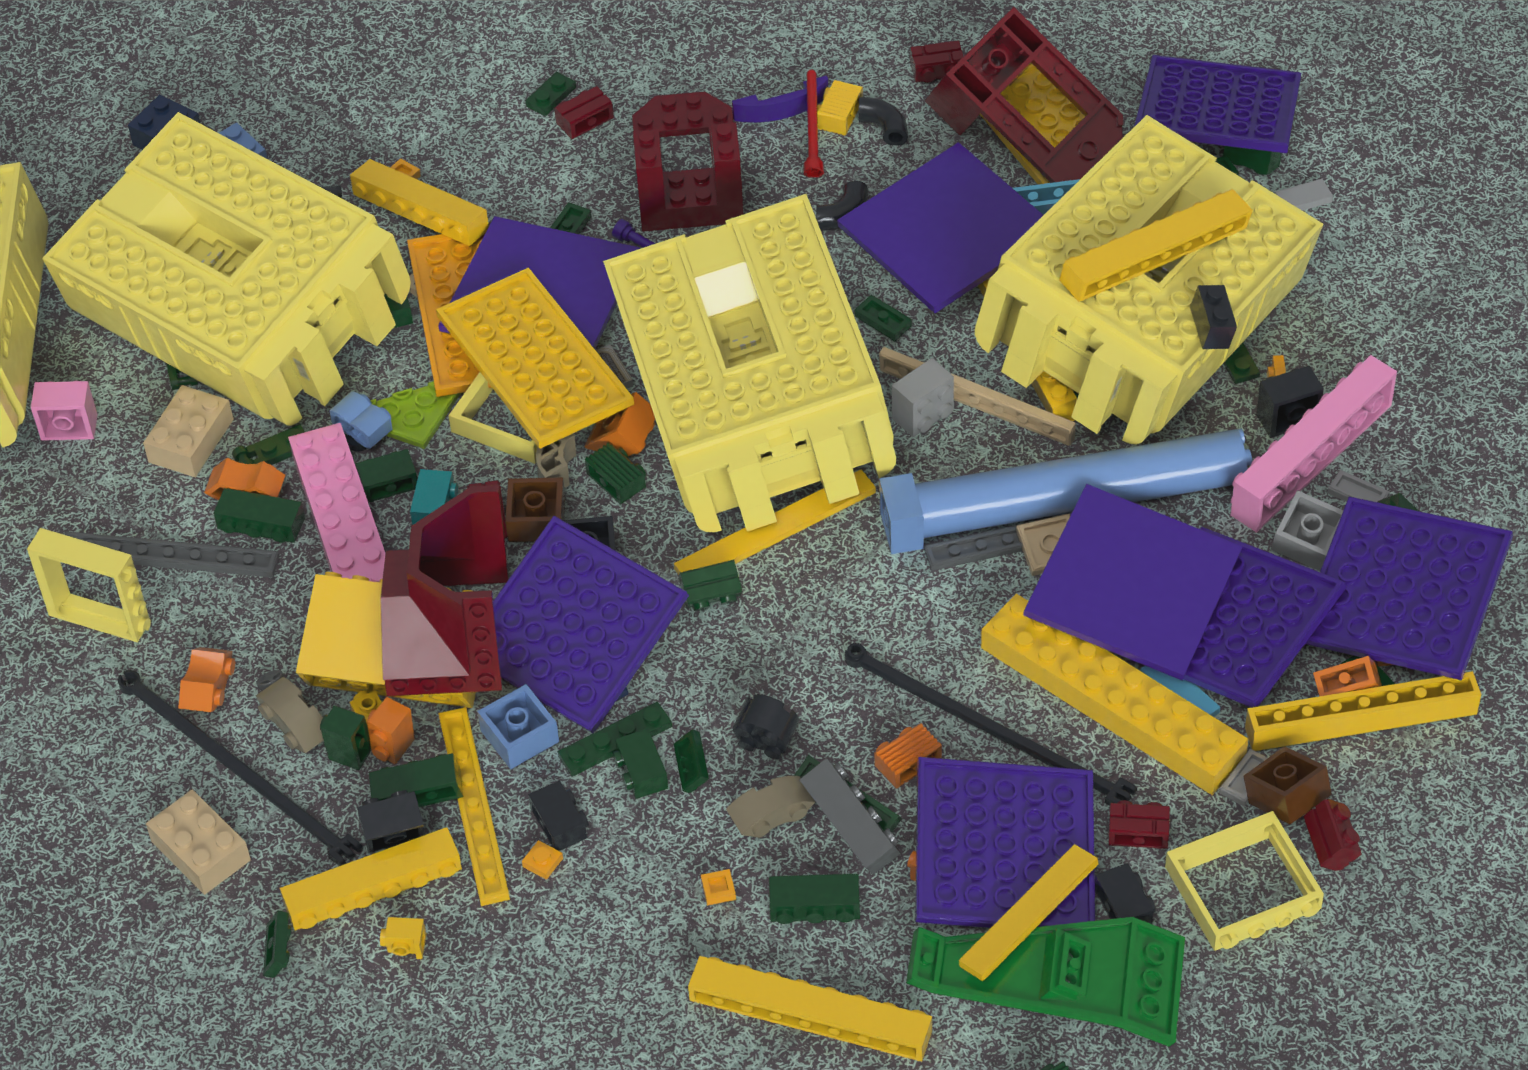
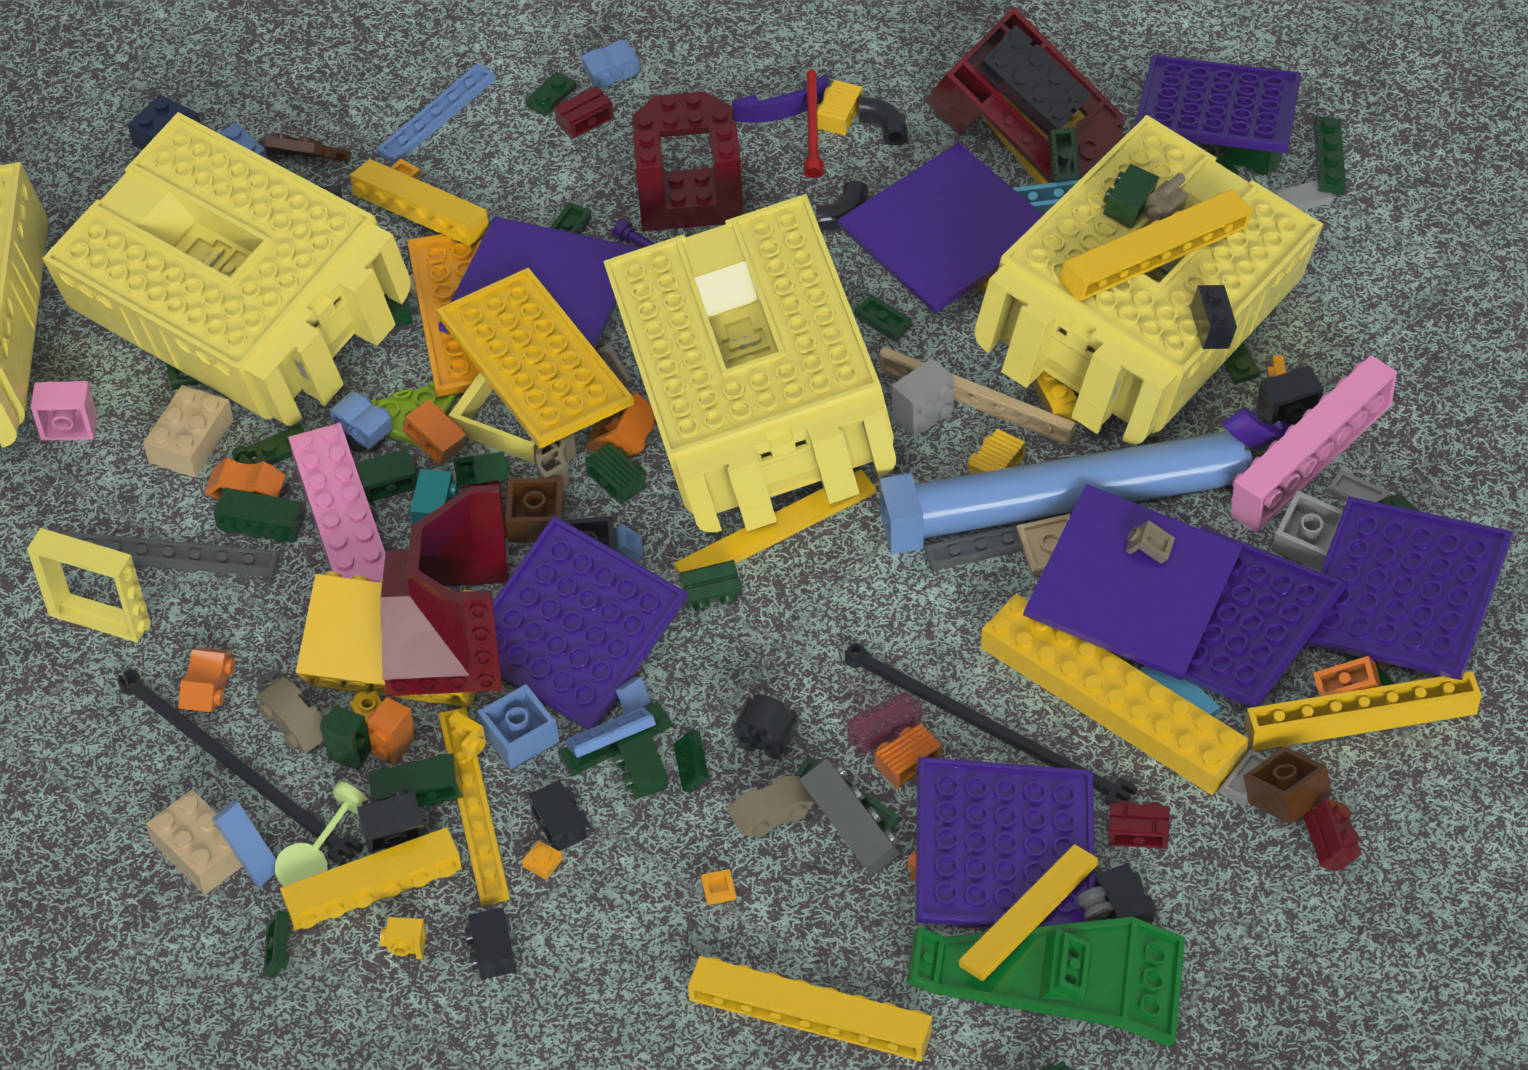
(246, 842): none -> medium blue tile
(305, 146): none -> reddish brown wing
(306, 860): none -> yellowish green piece
(434, 432): none -> orange brick
(436, 114): none -> medium blue tile
(468, 733): none -> yellow bracket
(481, 468): none -> dark green brick
(491, 942): none -> black brick
(610, 732): none -> medium blue tile
(611, 63): none -> medium blue brick
(628, 542): none -> medium blue tile
(633, 695): none -> medium blue tile
(814, 898): dark green brick -> none
(883, 722): none -> clear pink brick
(934, 60): dark red brick -> none
(997, 453): none -> yellow brick
(1033, 81): none -> black piece
(1063, 155): none -> dark green brick
(1095, 904): none -> dark grey wheel
(1129, 195): none -> dark green brick
(1151, 541): none -> dark tan bracket
(1166, 199): none -> dark tan brick
(1230, 840): light yellow window -> none
(1250, 431): none -> dark purple slope
(1329, 155): none -> dark green plate

